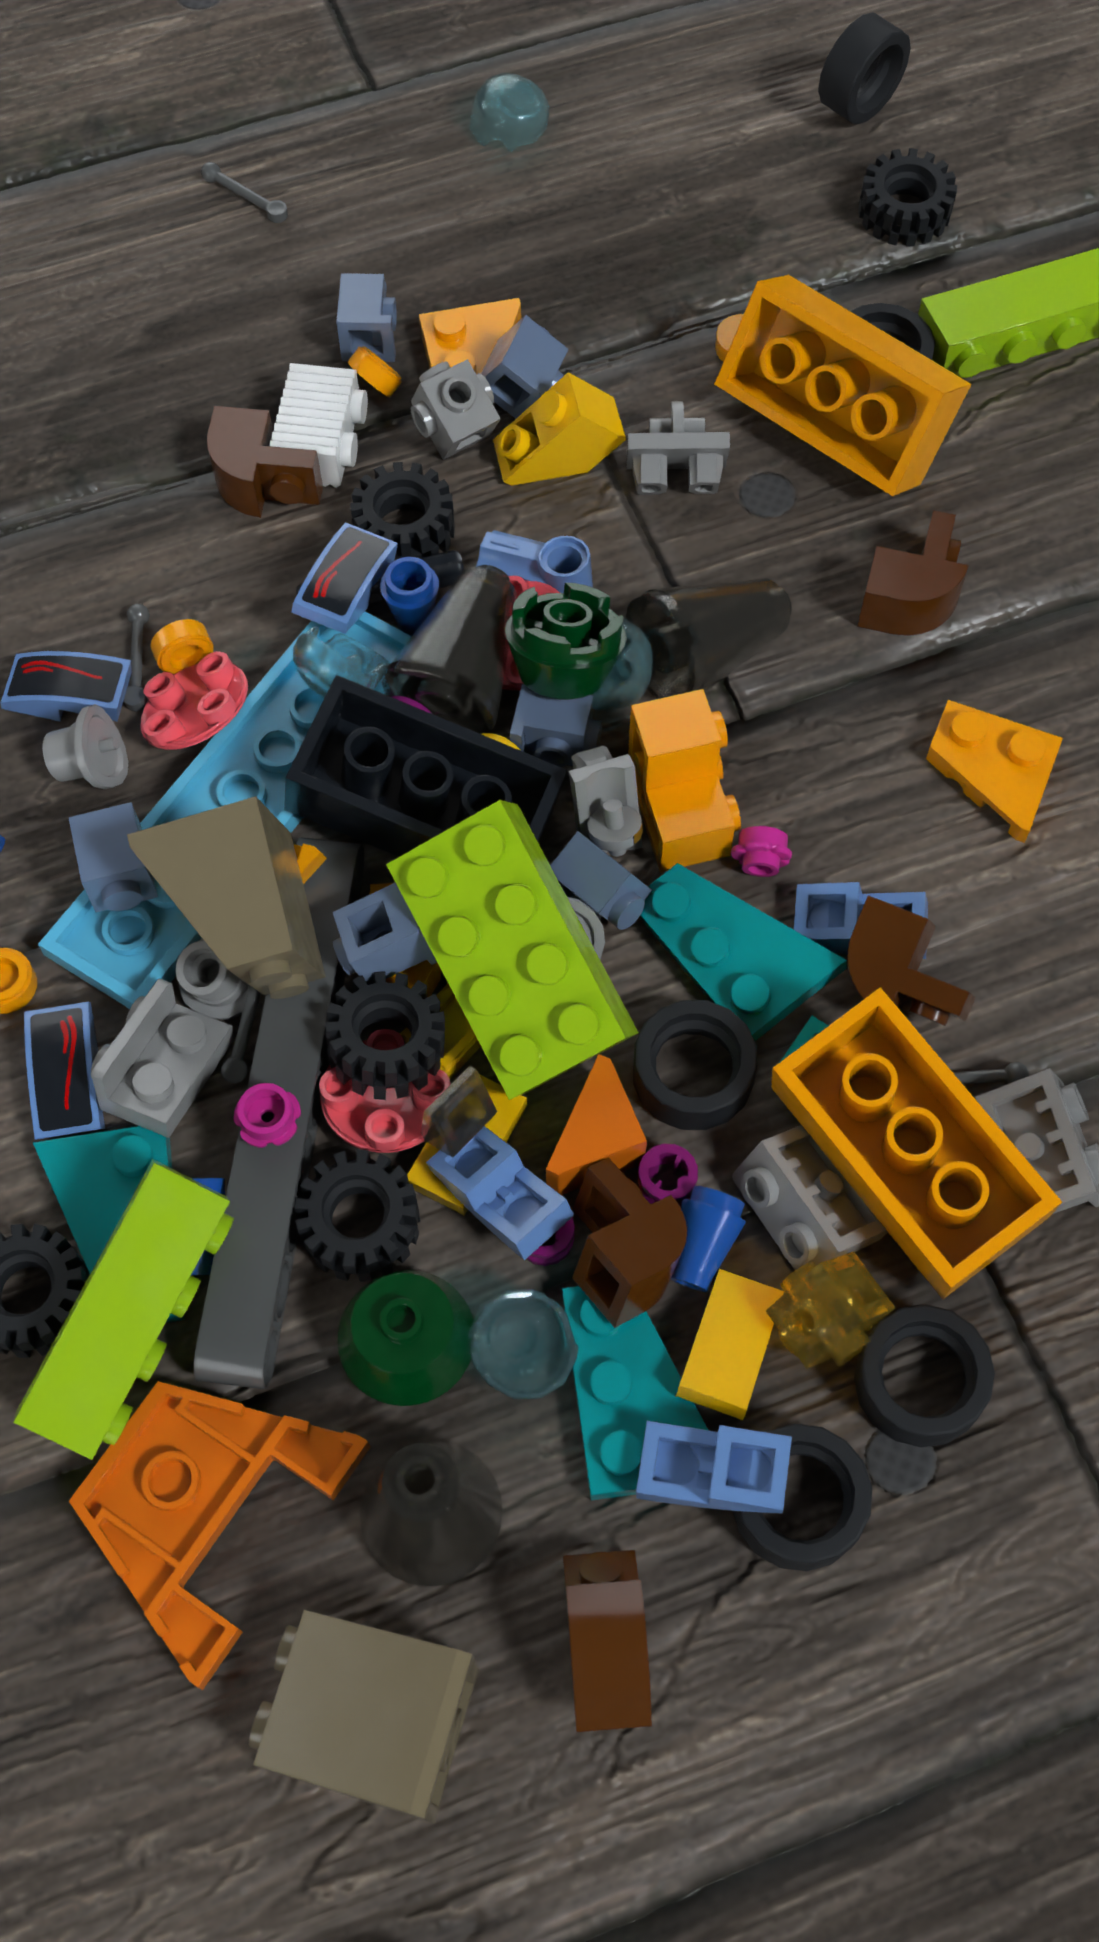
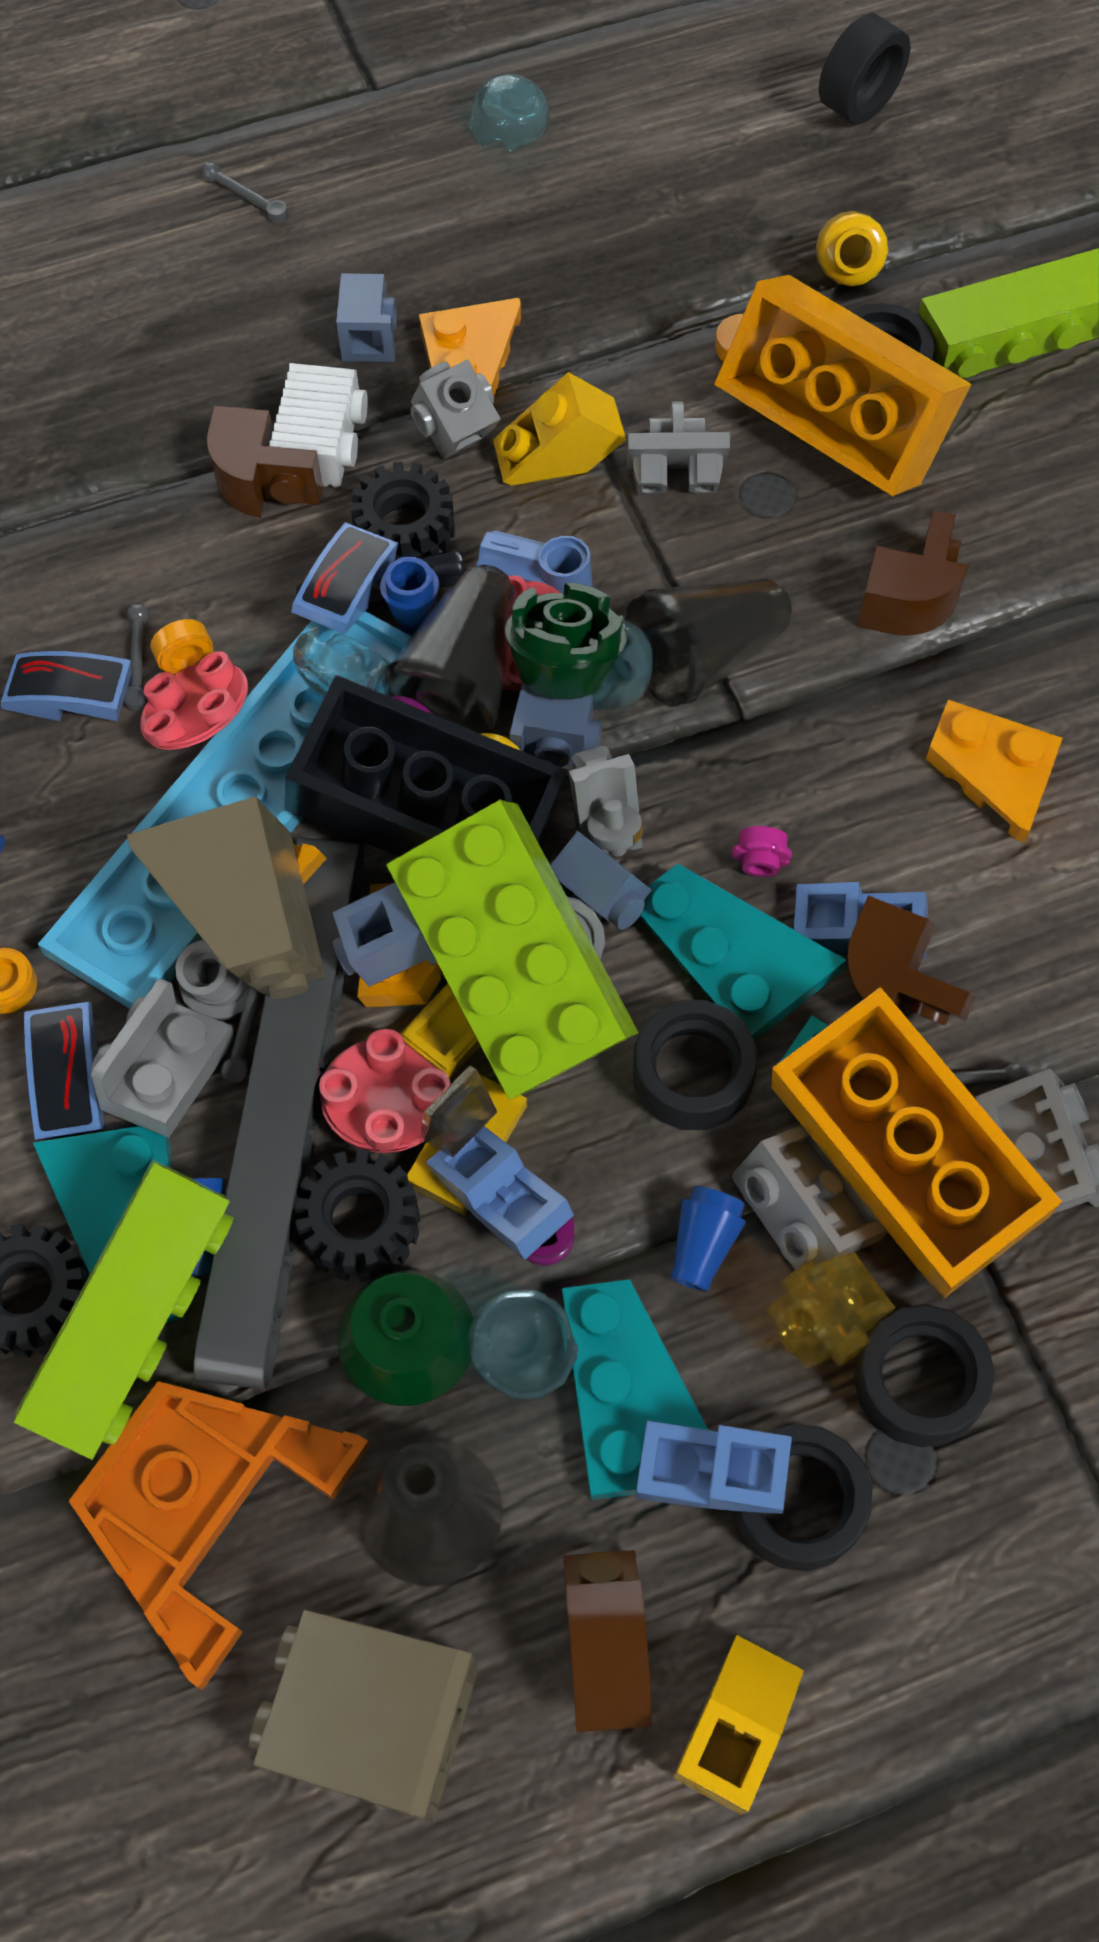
(87, 750): light grey piece -> none
(105, 861): sand blue brick -> none
(263, 1099): dark pink plate -> none
(375, 371): light orange tile -> none
(385, 1067): black tyre -> none
(523, 366): sand blue brick -> none
(597, 1129): orange slope -> none
(630, 1245): reddish brown brick -> none
(672, 1155): magenta bush -> none
(679, 777): light orange brick -> none
(729, 1345): yellow tile -> none
(739, 1726): none -> yellow slope
(852, 248): none -> yellow head
(912, 177): black tyre -> none

